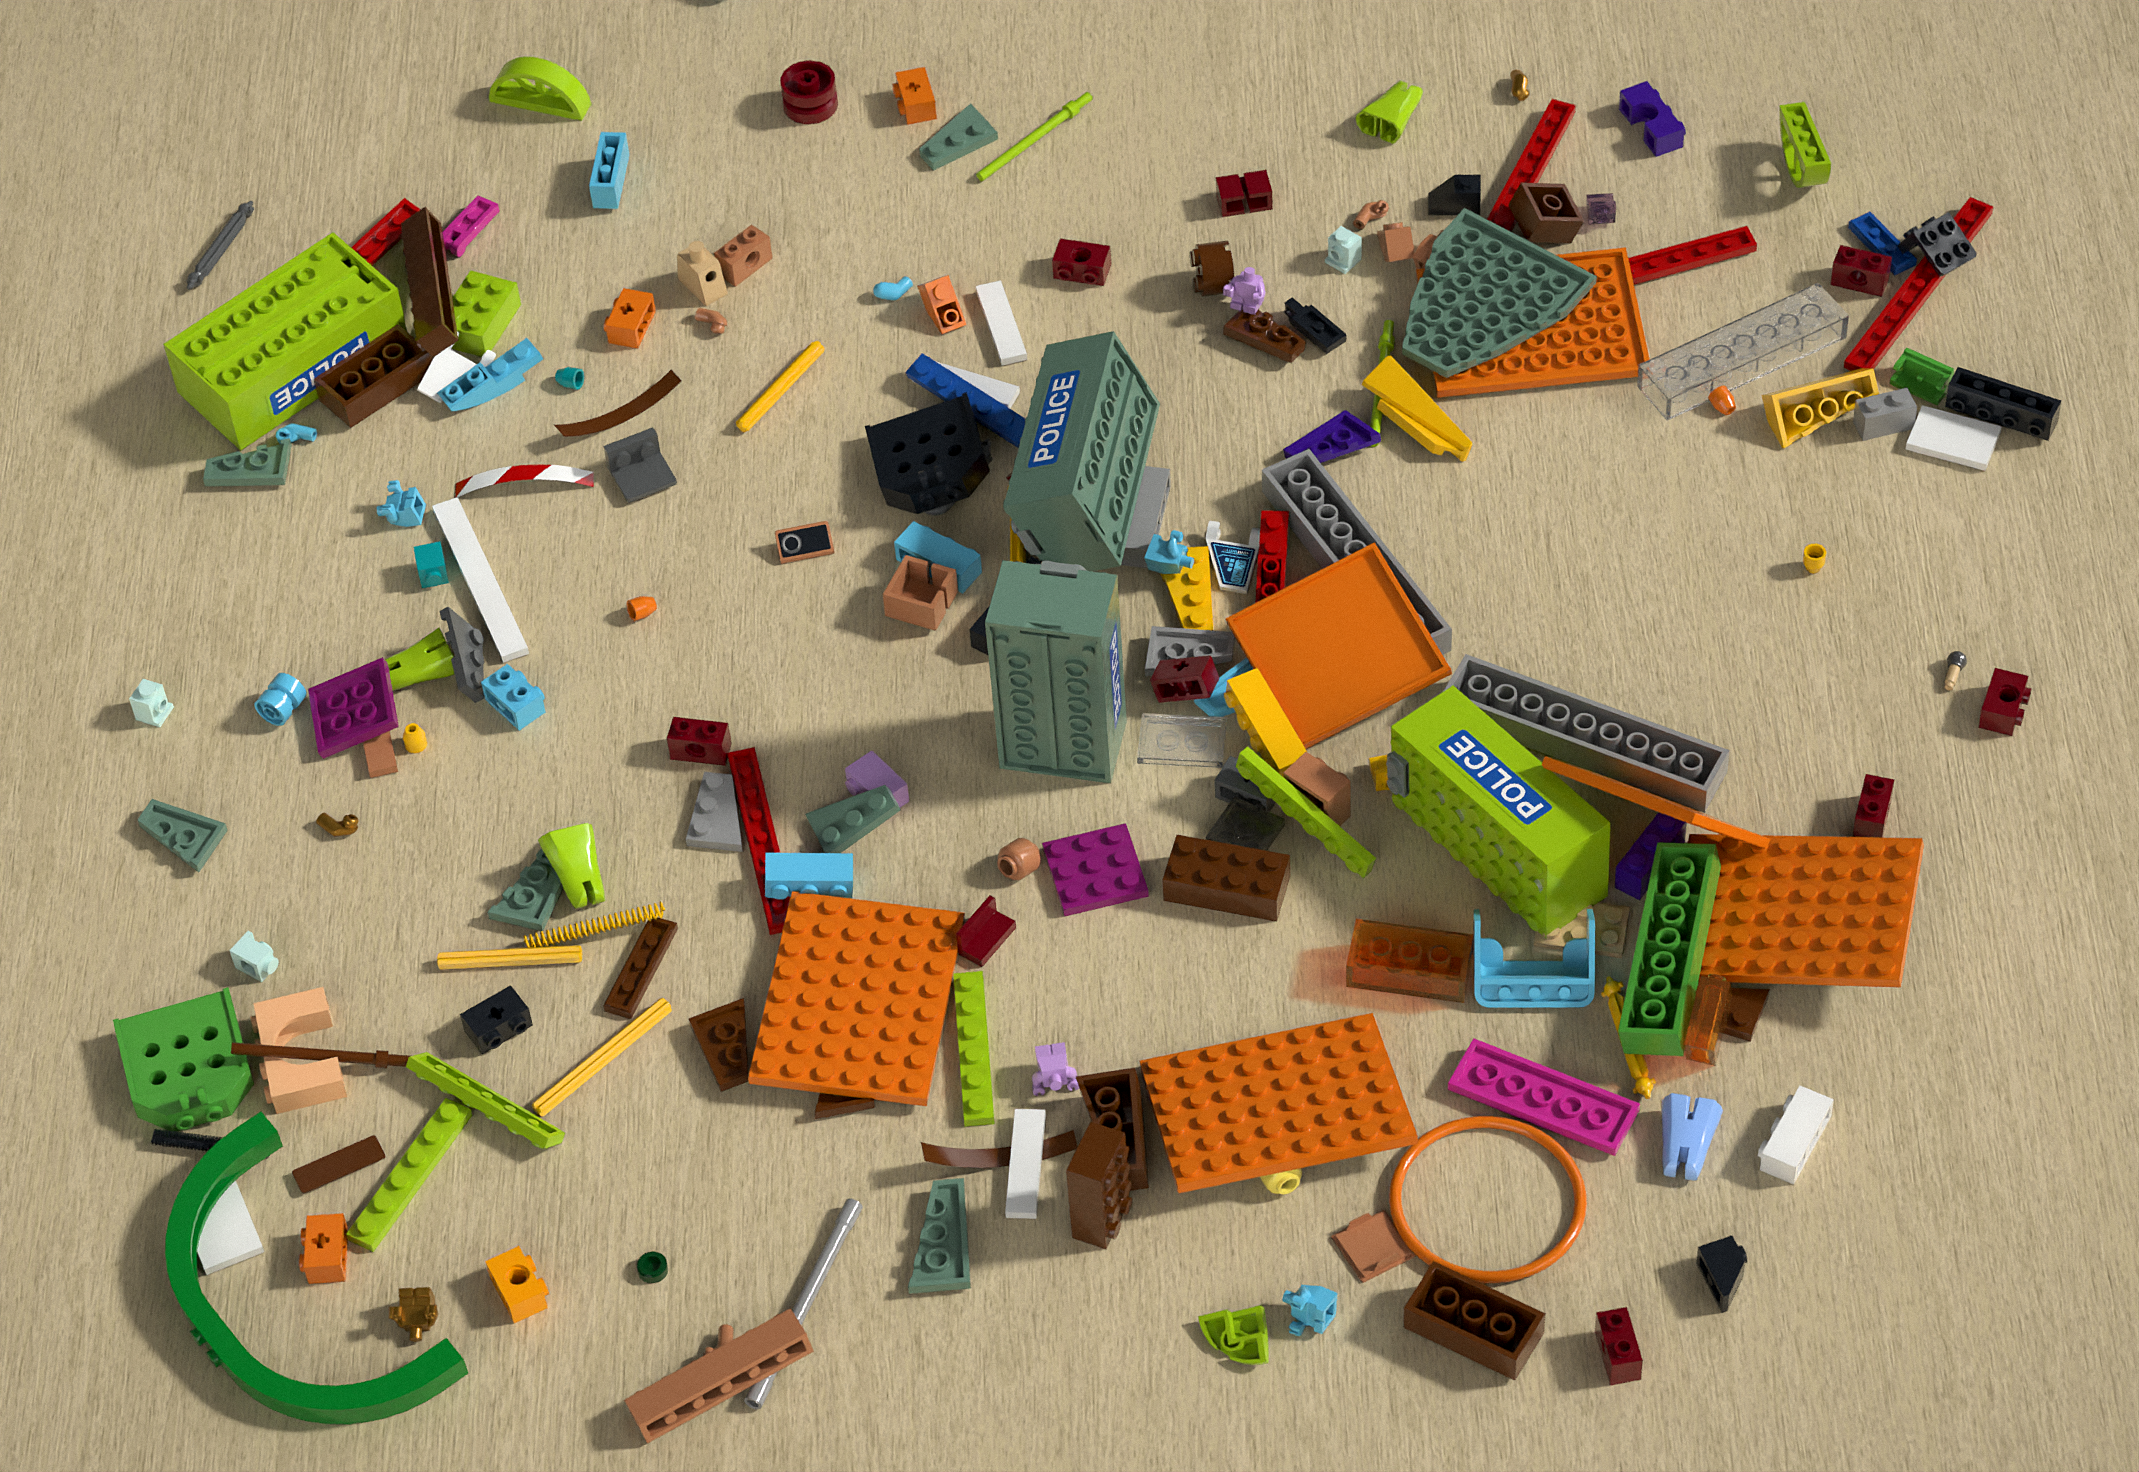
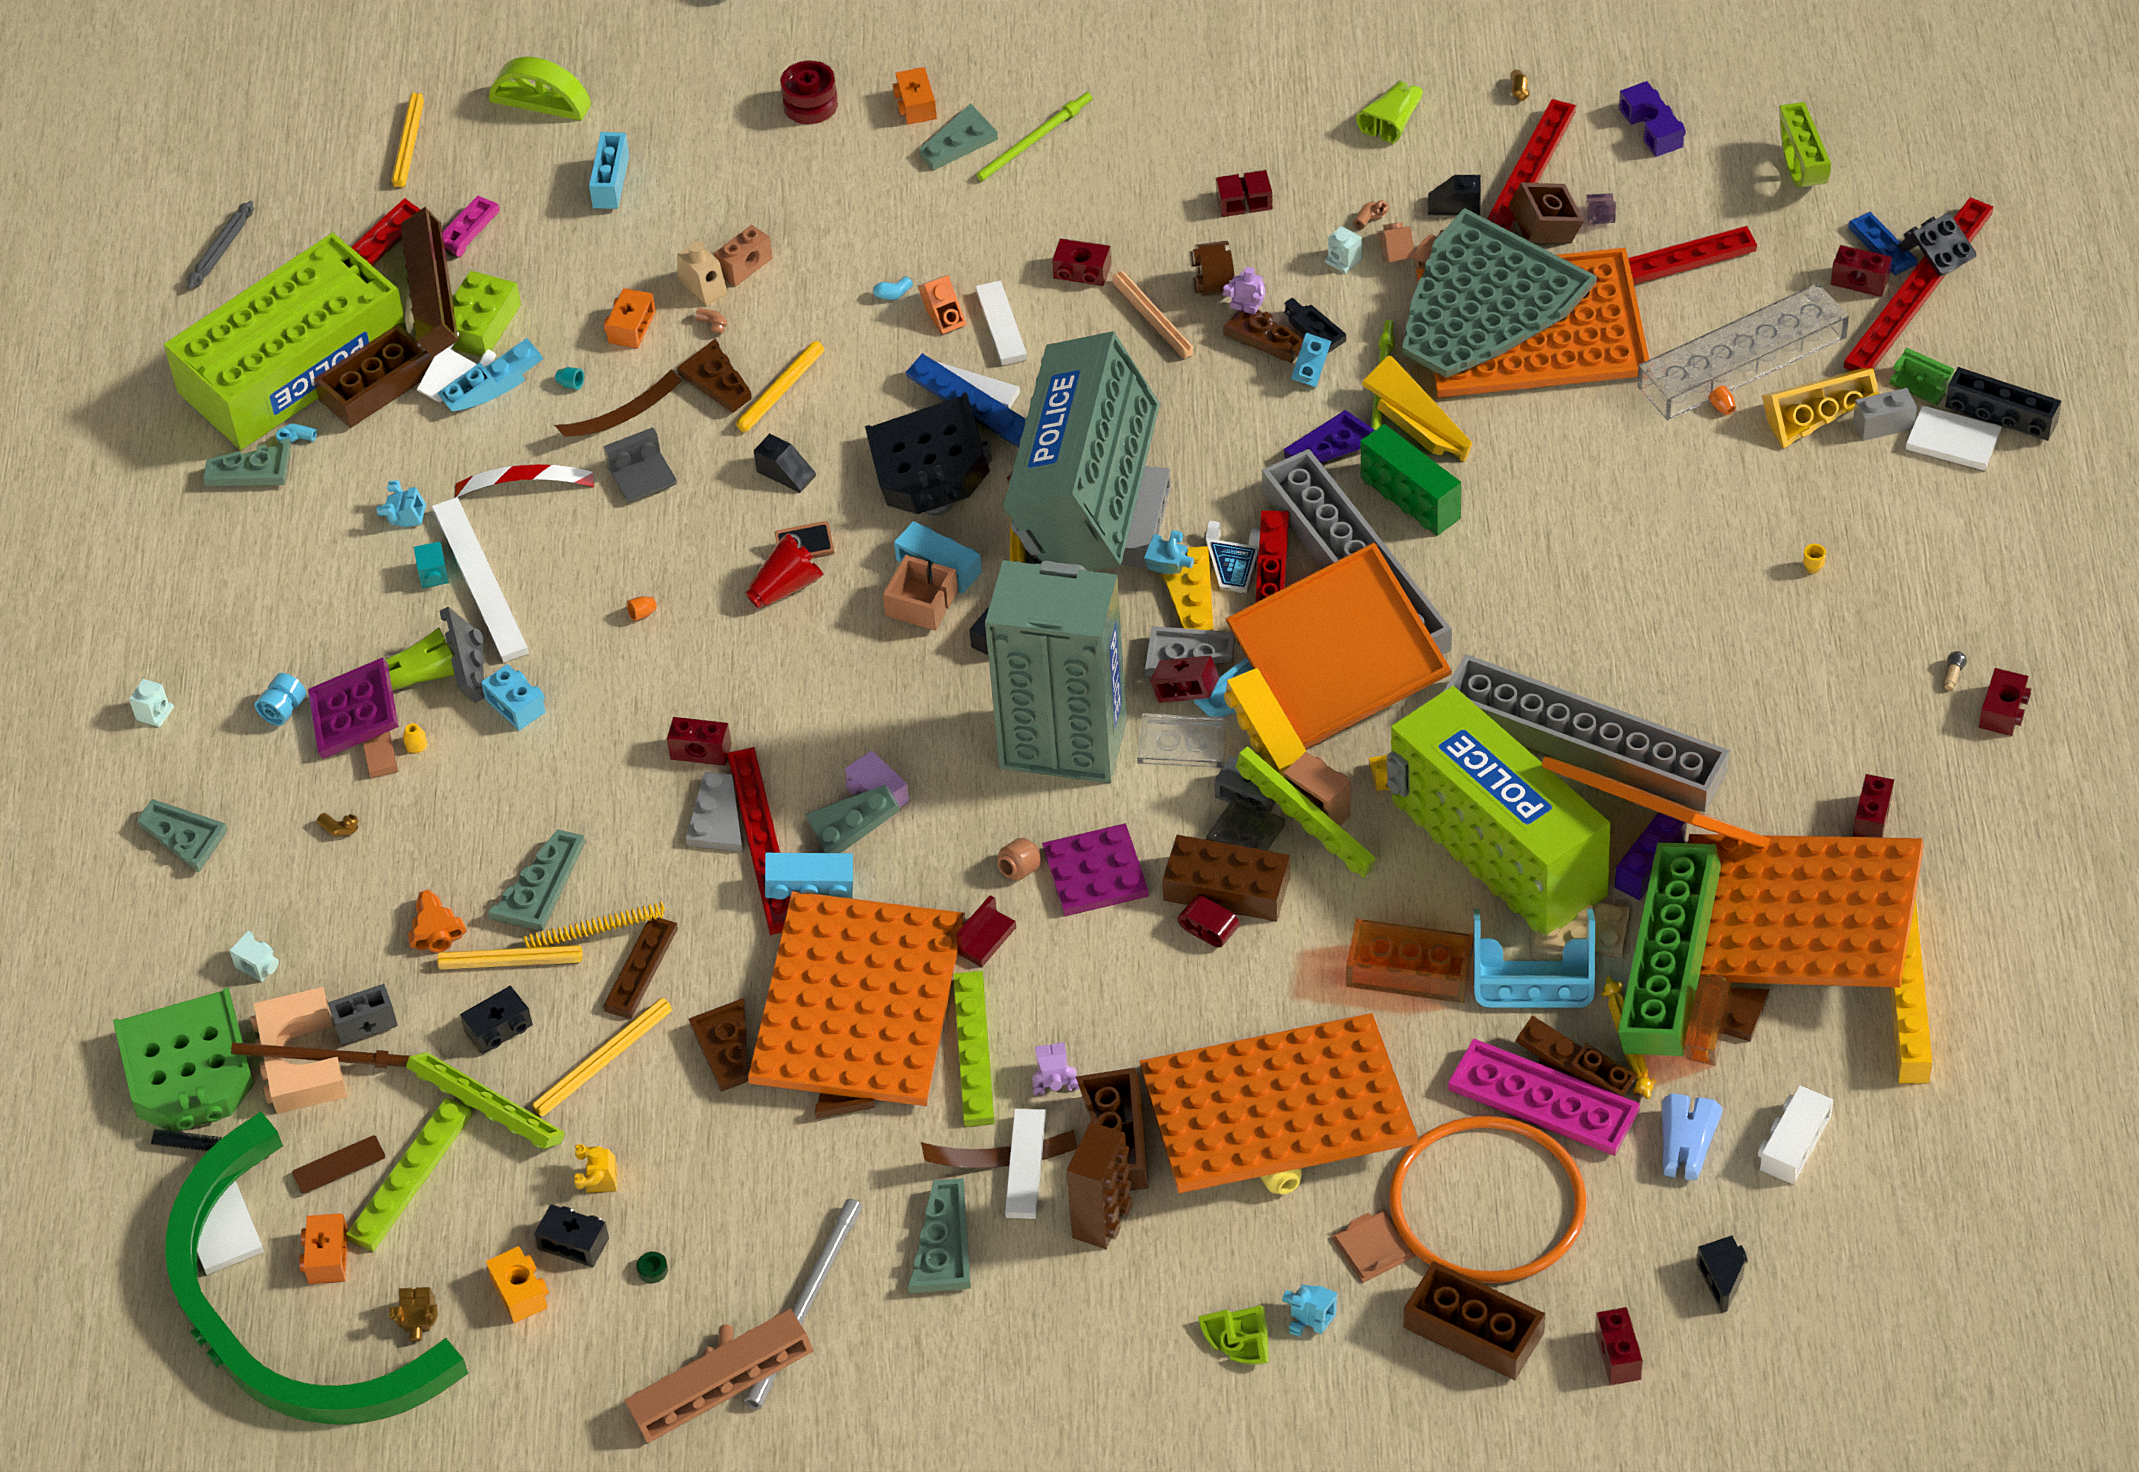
(362, 1014): none -> dark grey brick
(407, 140): none -> yellow axle
(434, 925): none -> orange rock
(571, 1235): none -> black brick
(575, 862): lime piece -> none
(600, 1169): none -> yellow piece
(715, 376): none -> reddish brown wing
(782, 463): none -> black slope
(783, 573): none -> red cone
(1153, 315): none -> light nougat axle
(1208, 921): none -> dark red beam
(1310, 360): none -> medium azure hips
(1410, 479): none -> green brick
(1573, 1060): none -> reddish brown slope
(1911, 1015): none -> yellow brick

